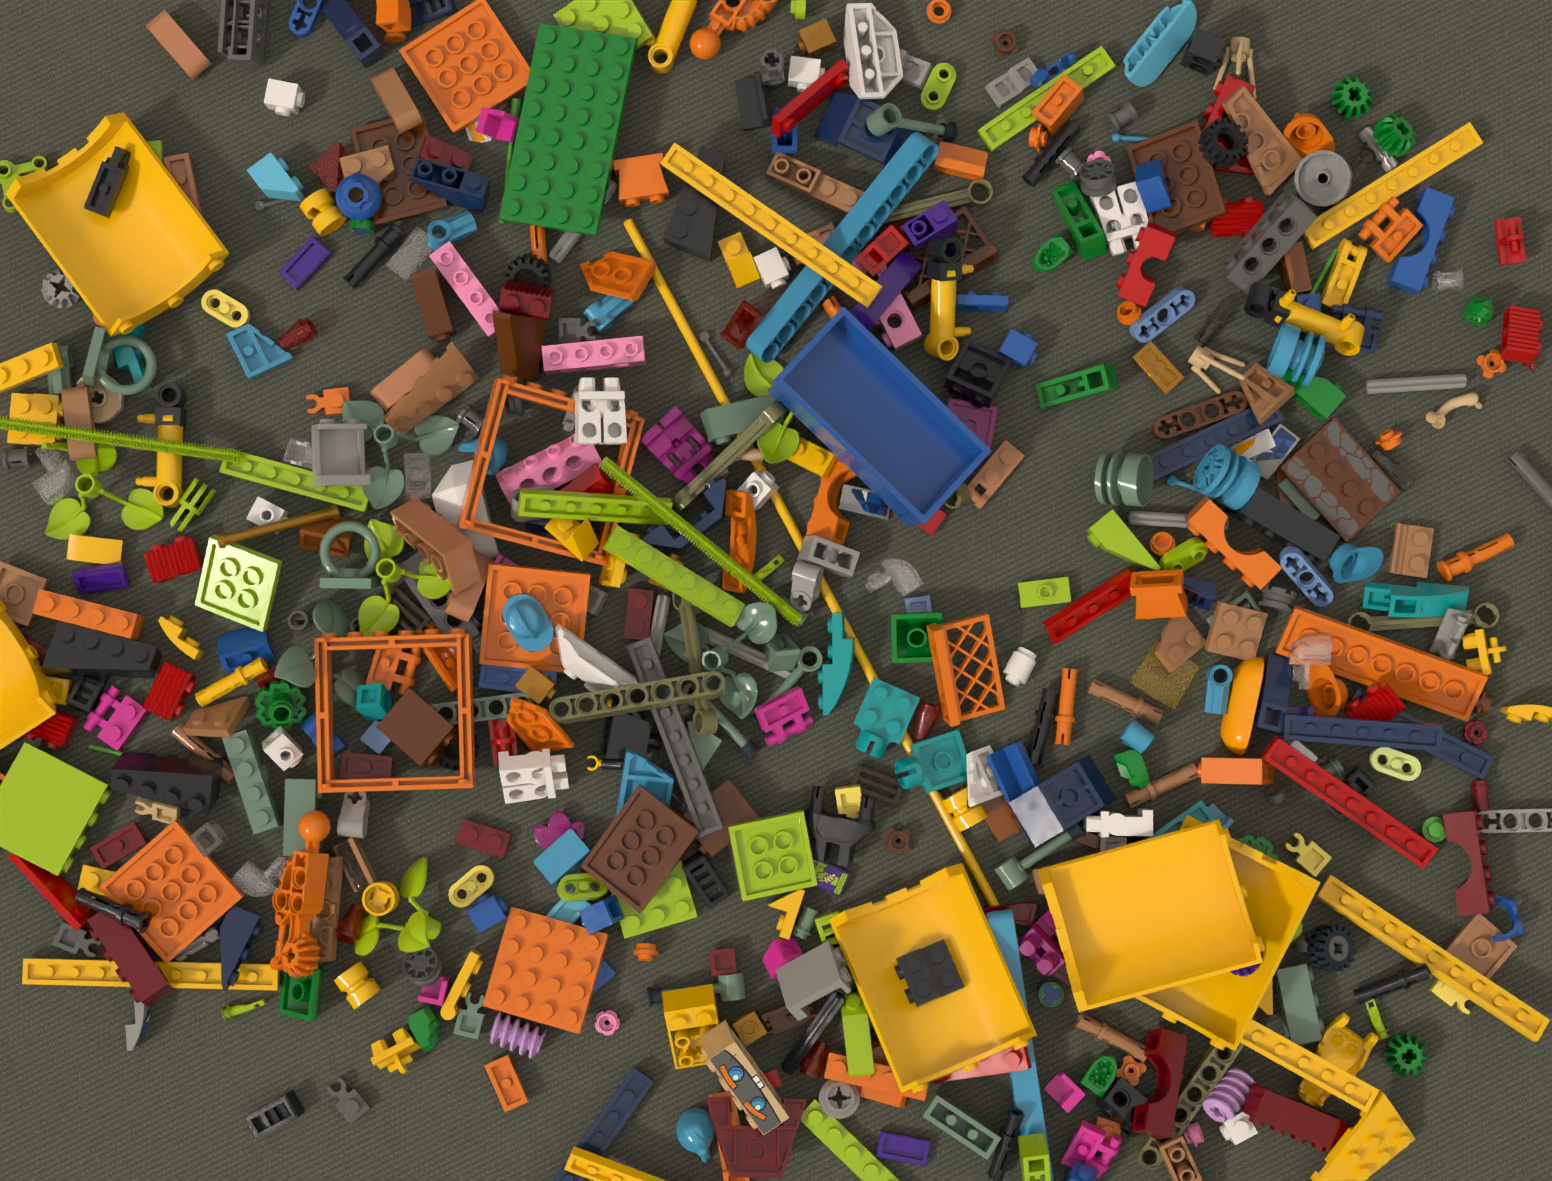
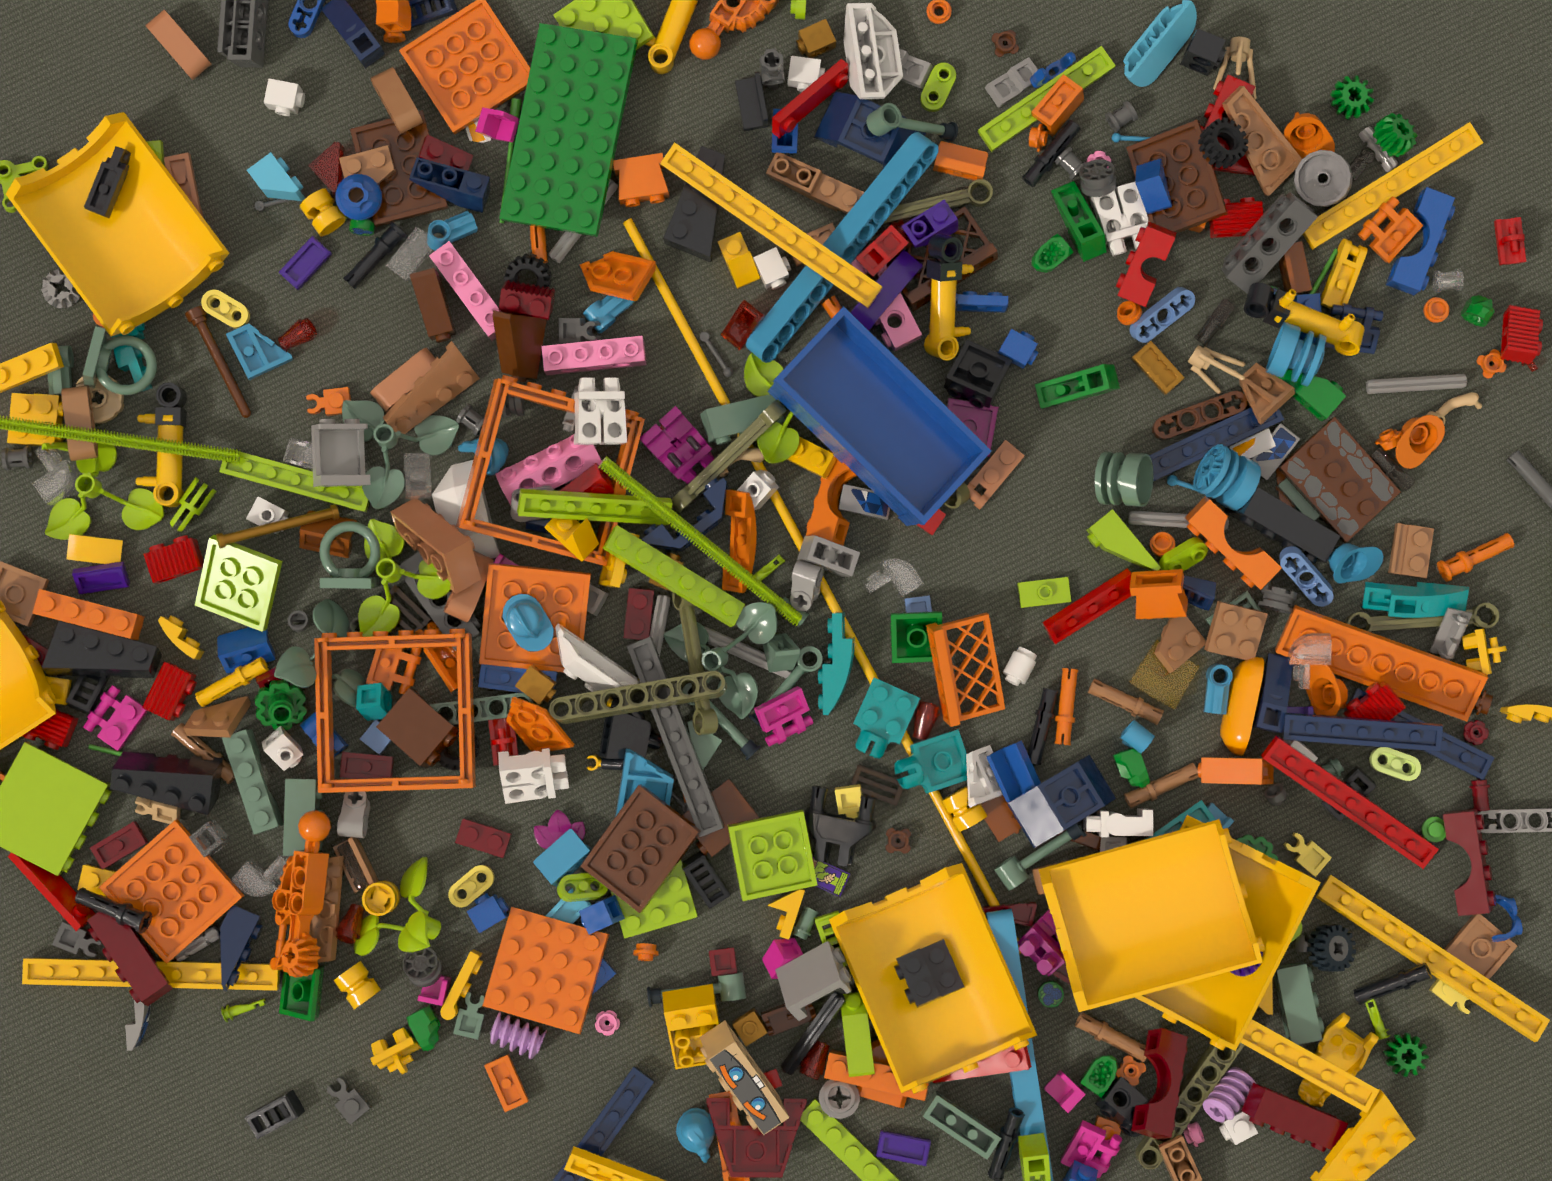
(198, 318): none -> reddish brown piece
(1418, 440): none -> orange piece
(1436, 310): none -> orange plate

